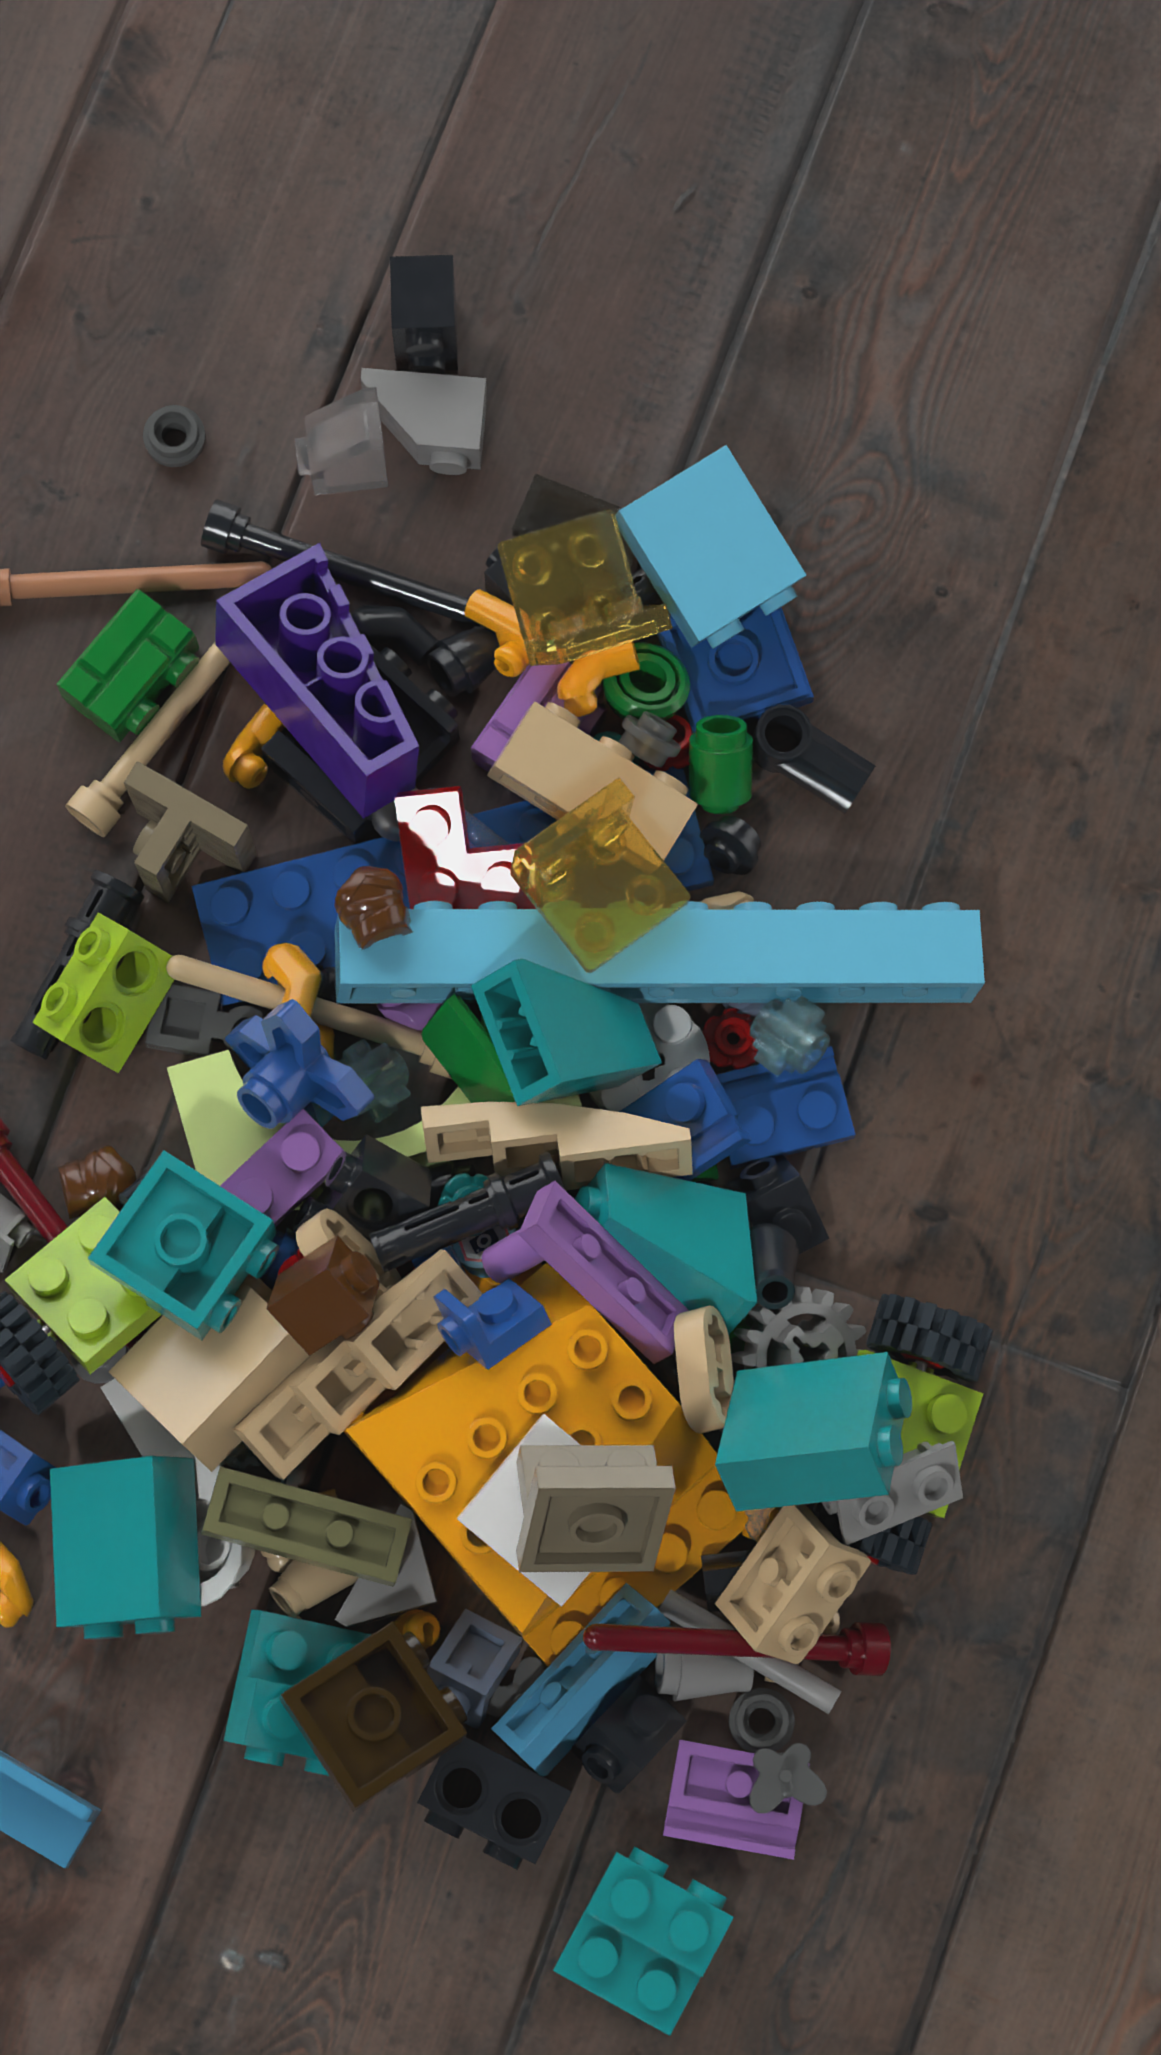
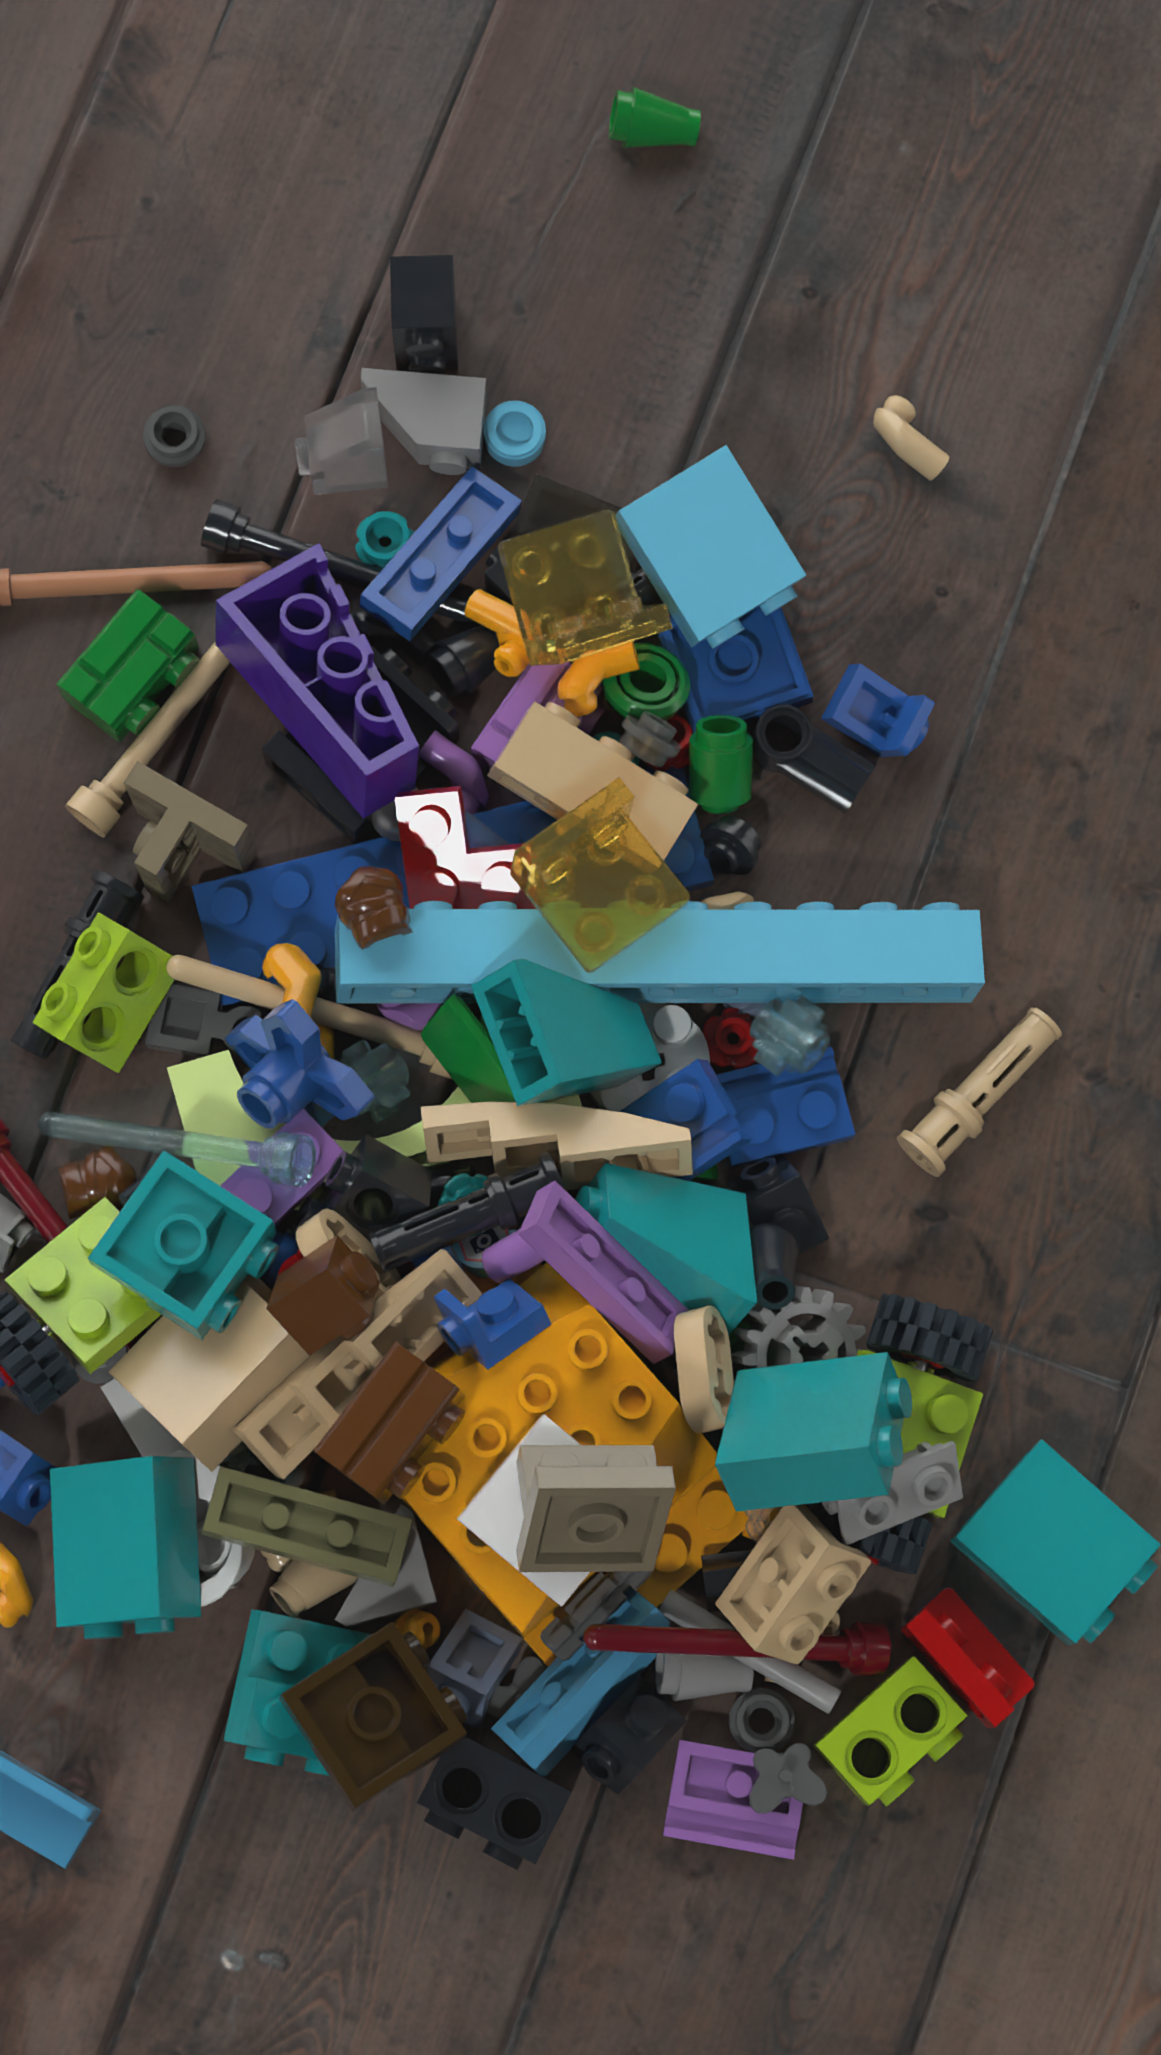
(244, 758): light orange arm -> none
(283, 1158): none -> clear light blue piece
(376, 527): none -> teal plate
(392, 1425): none -> reddish brown brick
(440, 553): none -> plate
(460, 769): none -> medium lavender arm
(514, 433): none -> medium azure tile
(591, 1606): none -> dark grey axle
(645, 1939): teal plate -> none
(651, 121): none -> green cone
(878, 713): none -> blue bracket
(880, 1719): none -> lime brick
(908, 443): none -> tan arm
(961, 1111): none -> tan pin
(968, 1657): none -> red bracket
(1058, 1545): none -> teal brick

